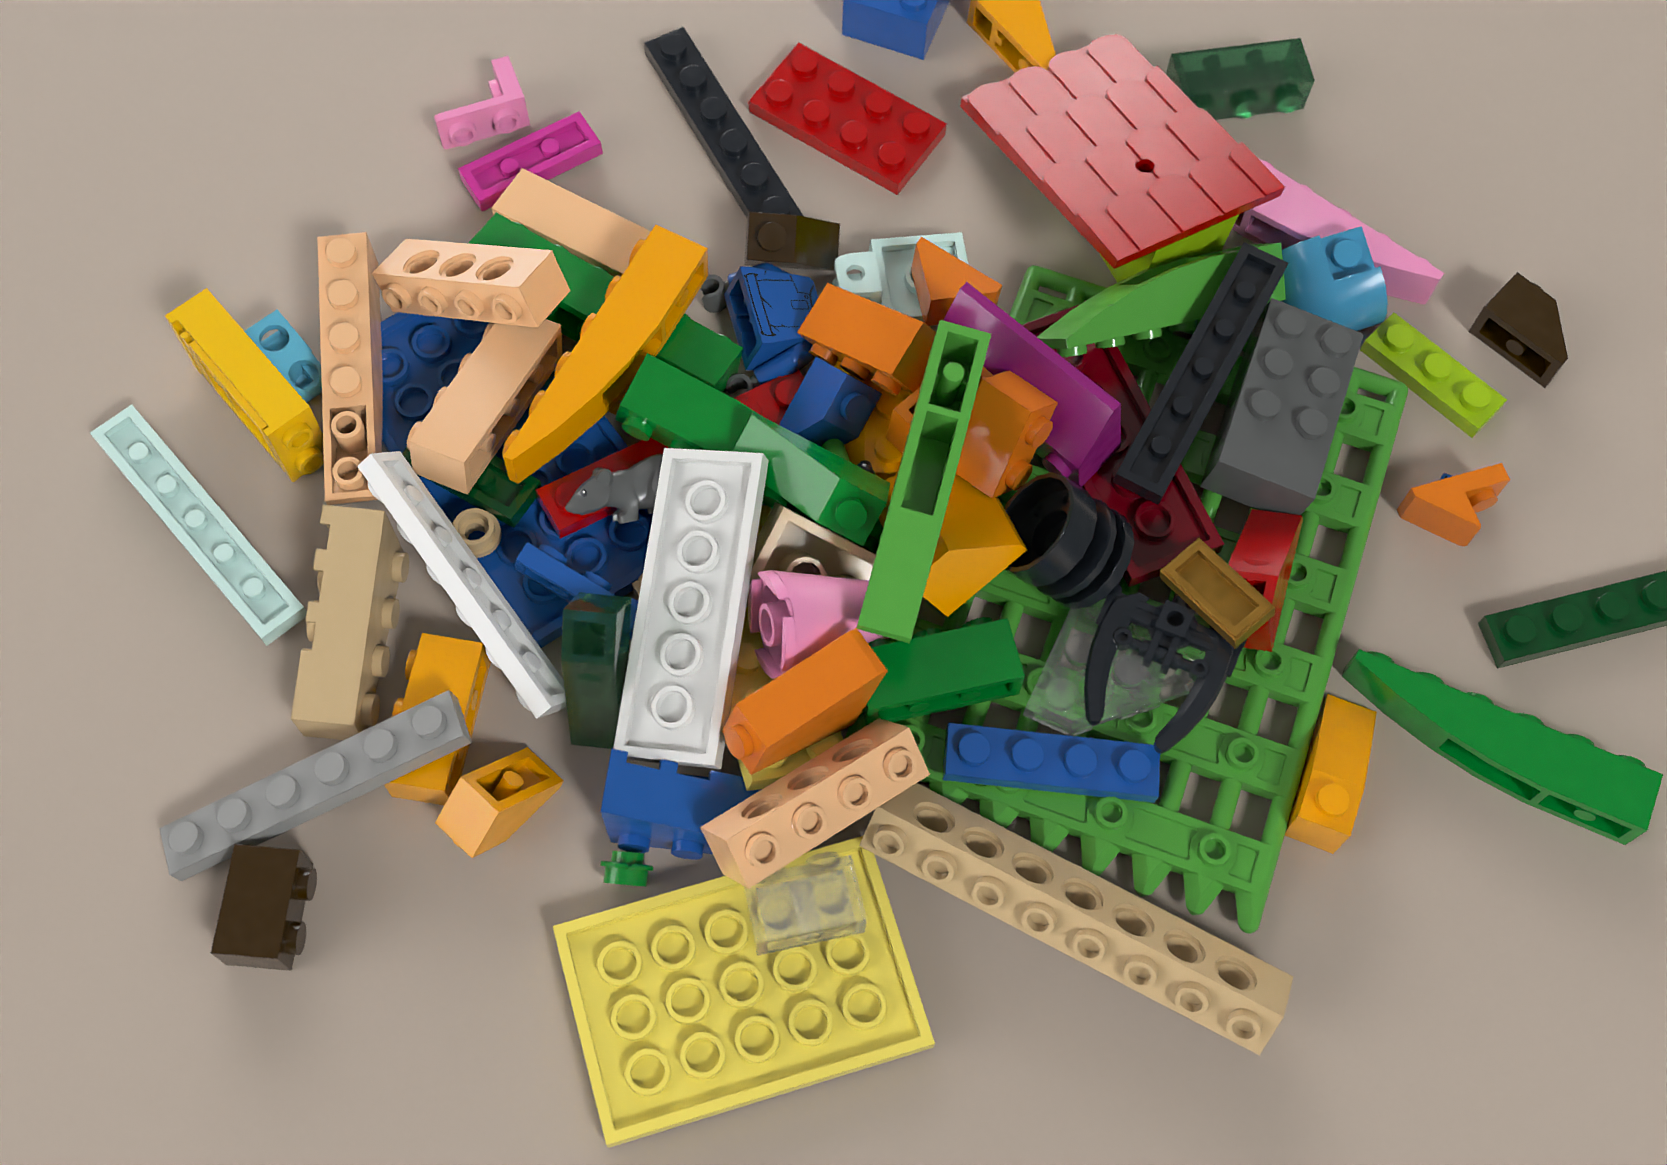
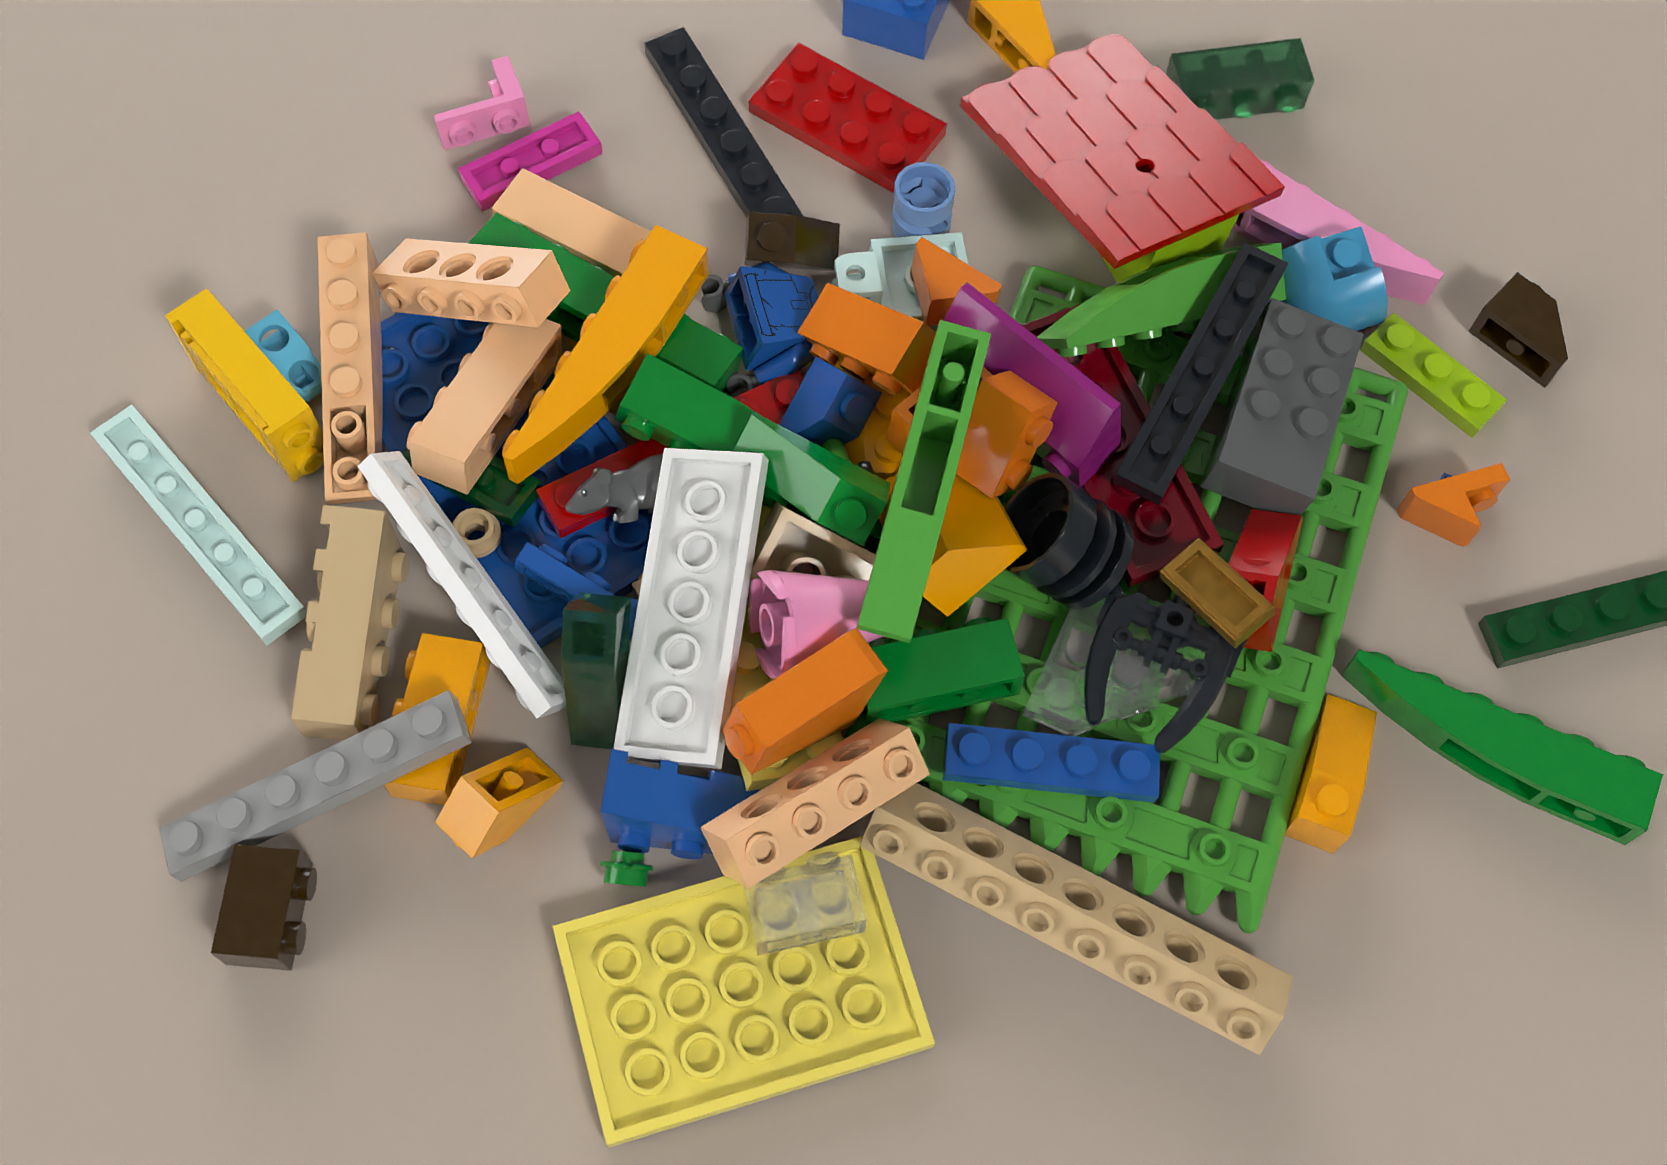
(922, 200): none -> medium blue wheel

